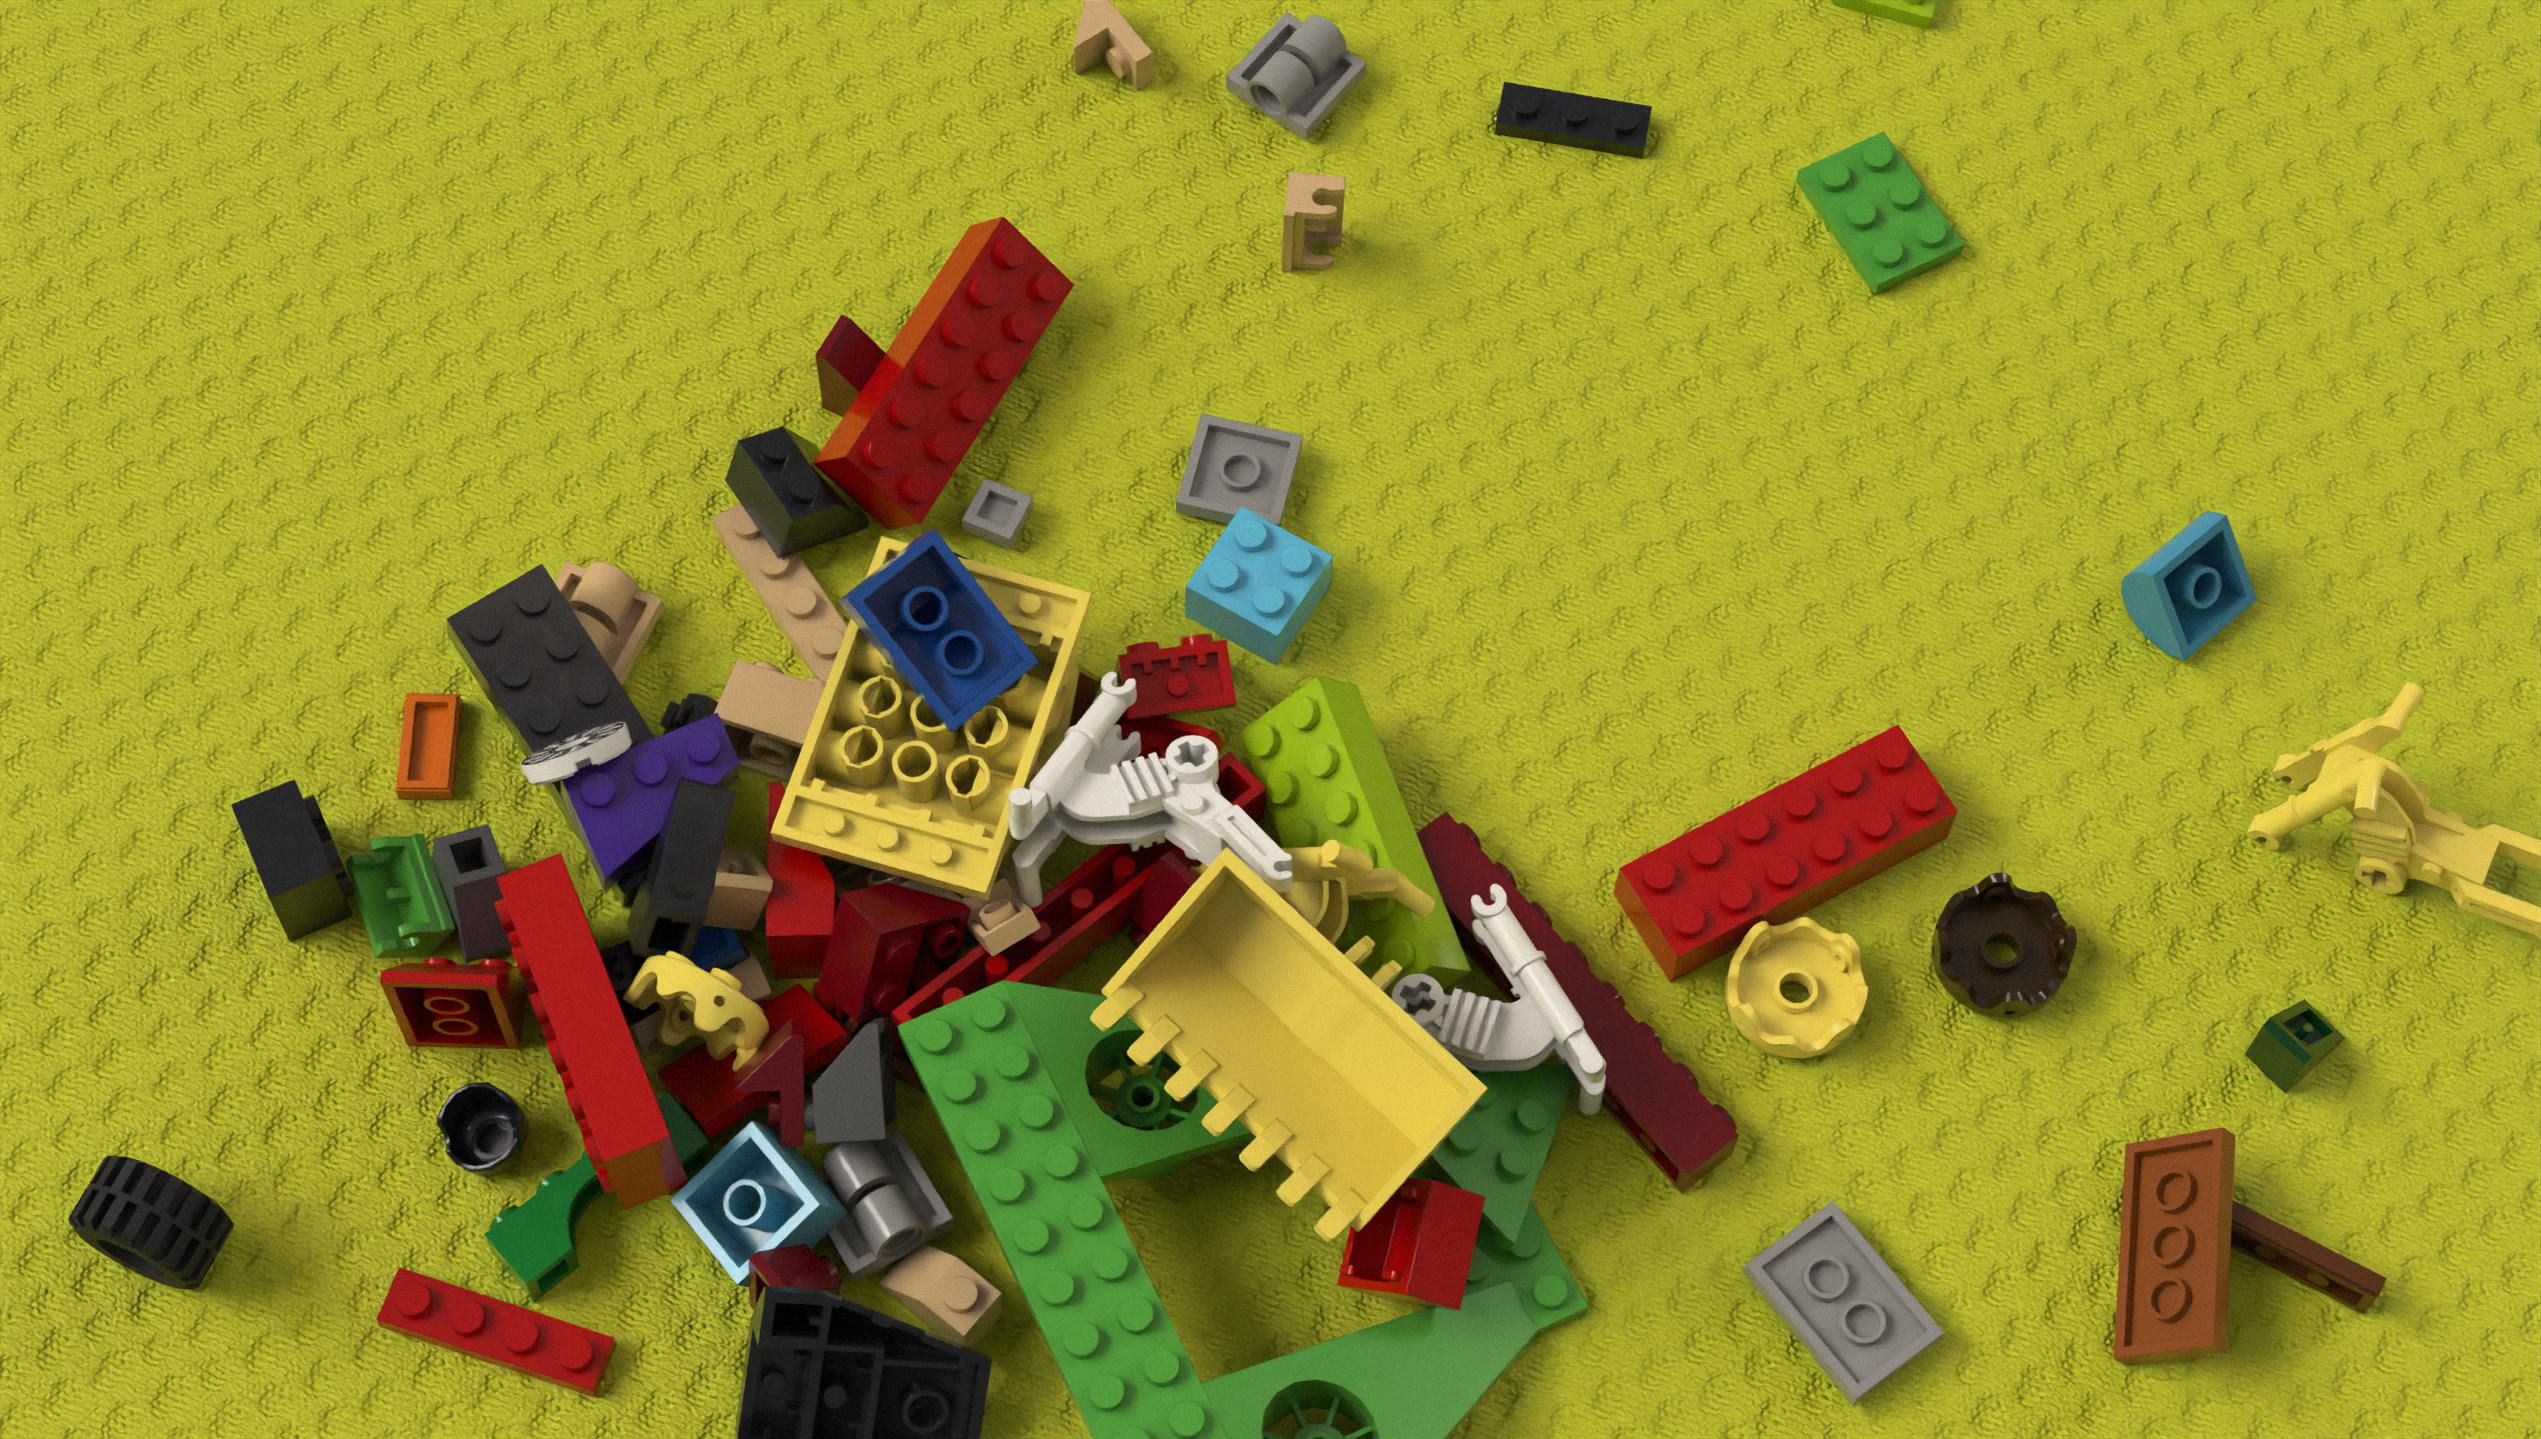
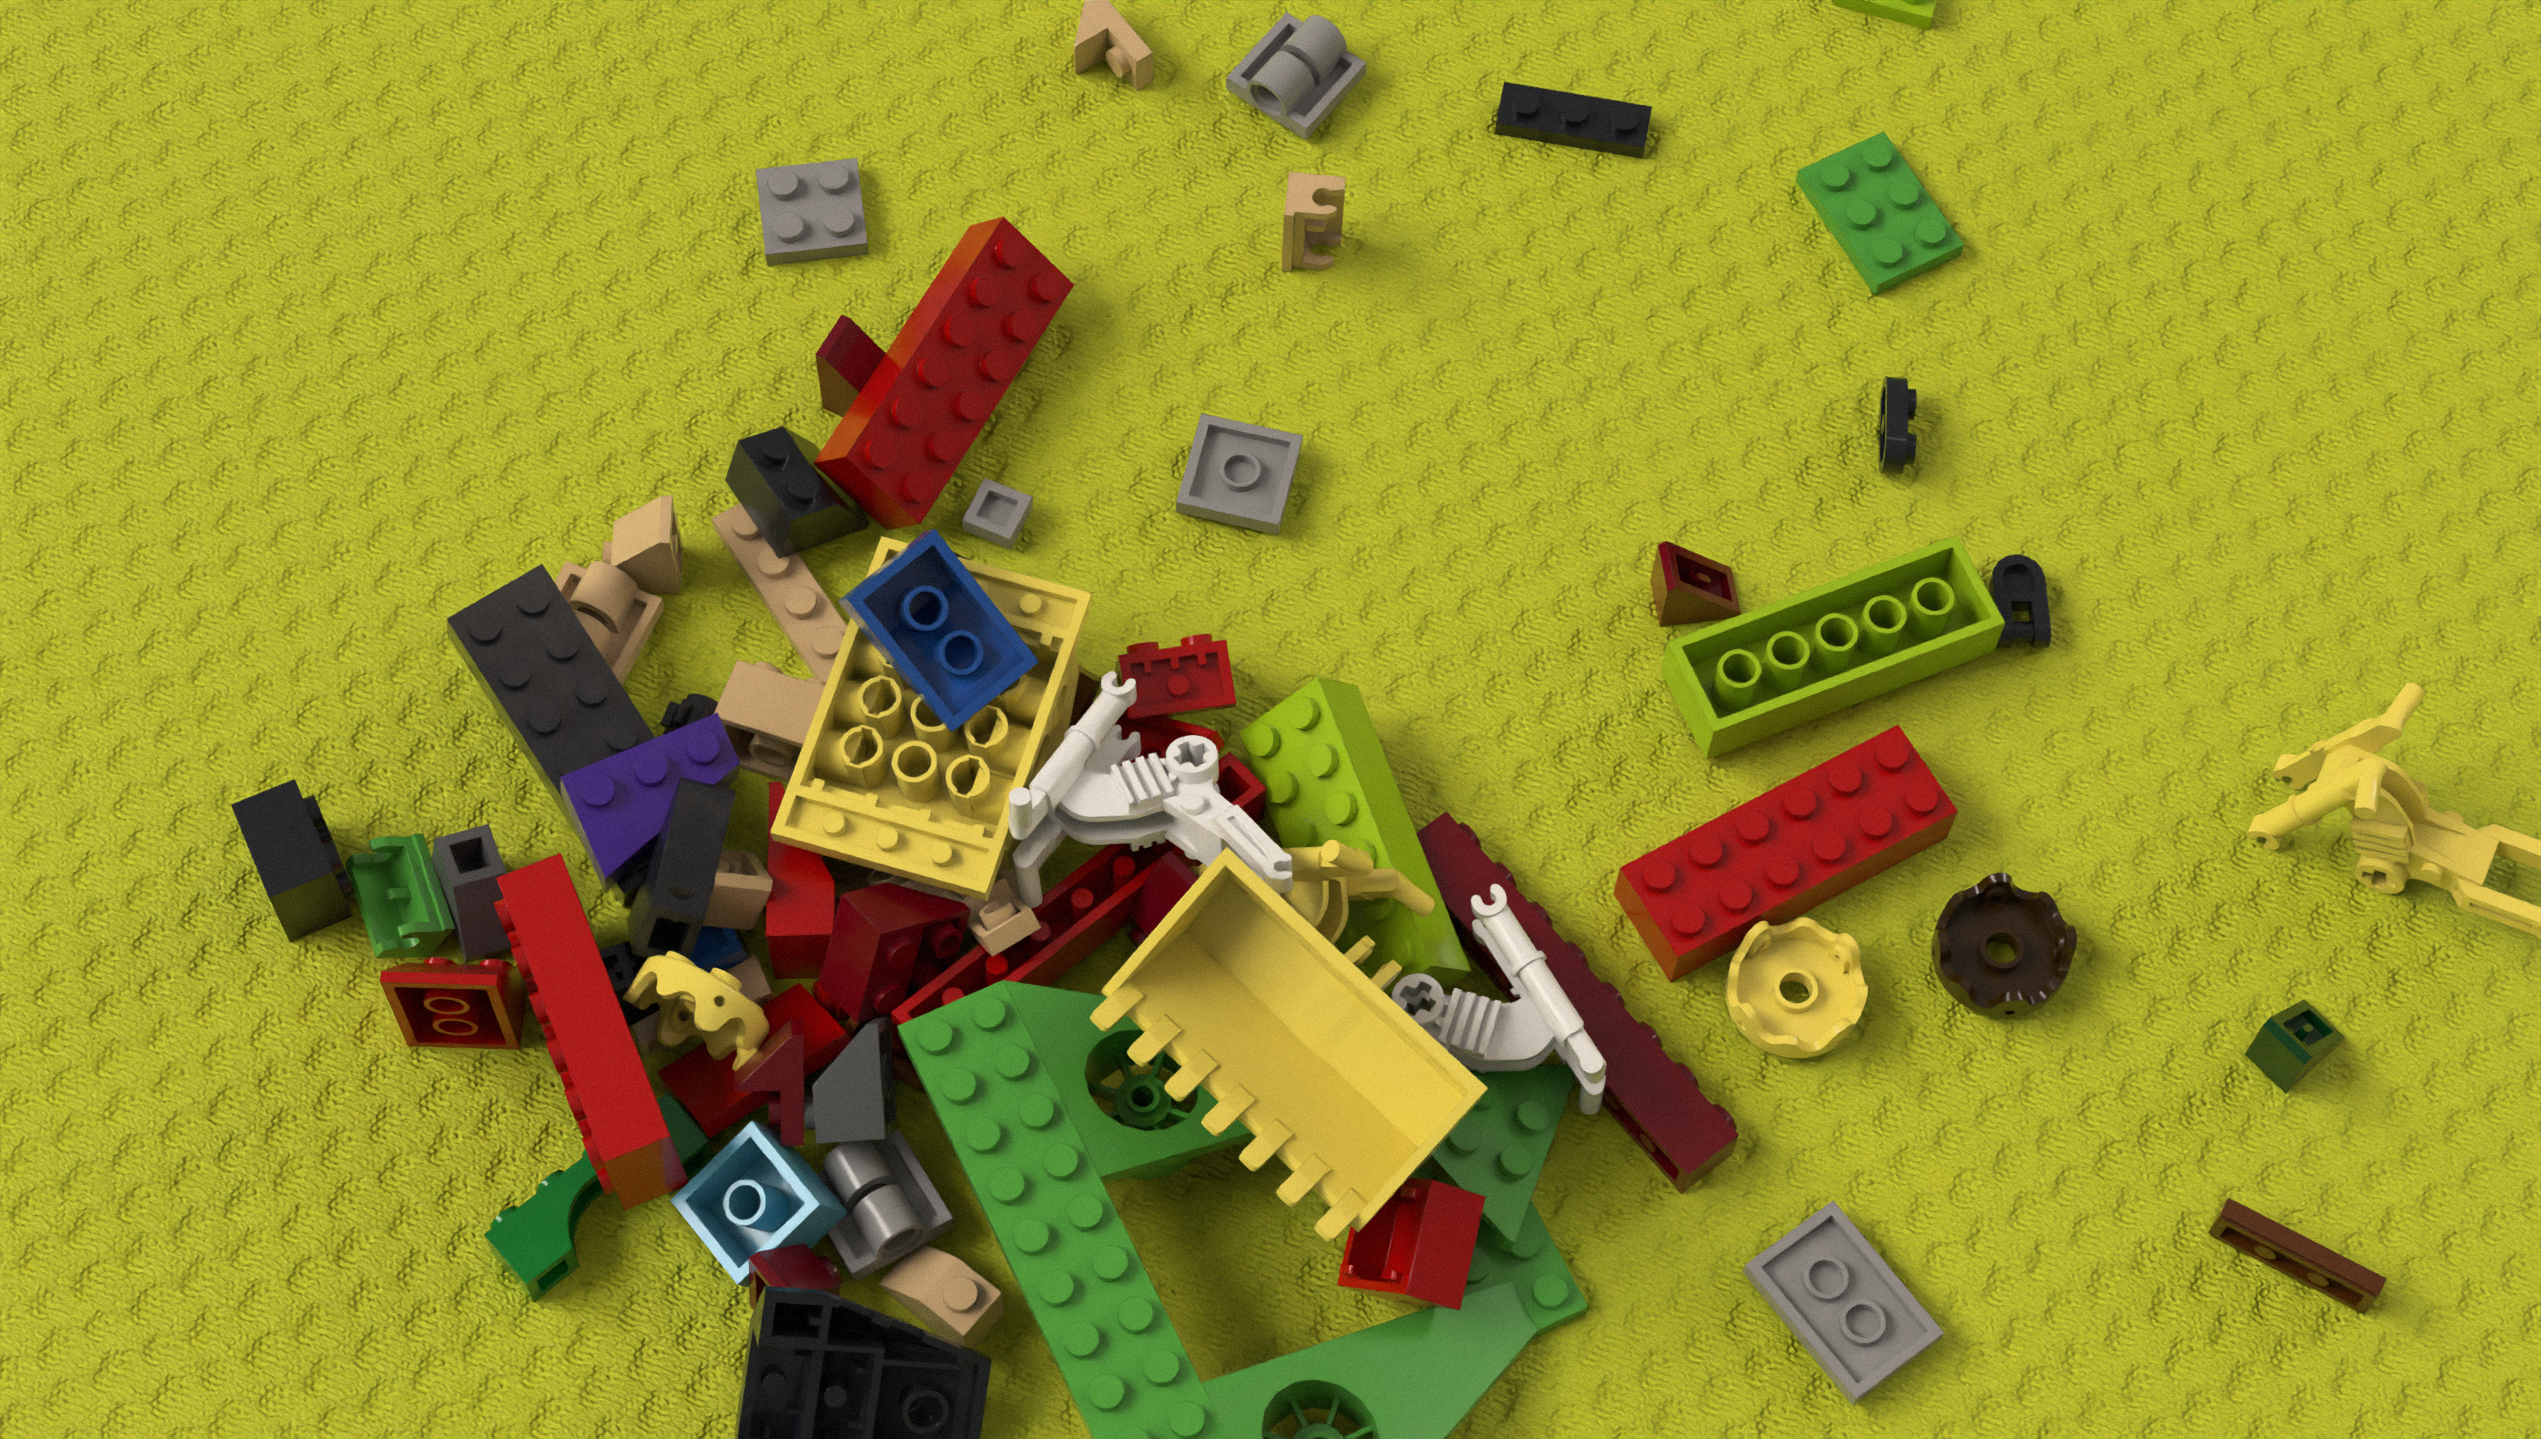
(151, 1222): black tyre -> none
(429, 746): orange tile -> none
(483, 1128): black hair -> none
(496, 1332): red plate -> none
(577, 751): white tile -> none
(649, 547): none -> tan slope
(812, 211): none -> light grey plate
(1258, 585): medium azure brick -> none
(1691, 587): none -> slope
(1831, 647): none -> lime brick
(1896, 408): none -> black plate
(2021, 586): none -> black plate
(2175, 1248): dark orange plate -> none
(2189, 587): dark azure brick -> none

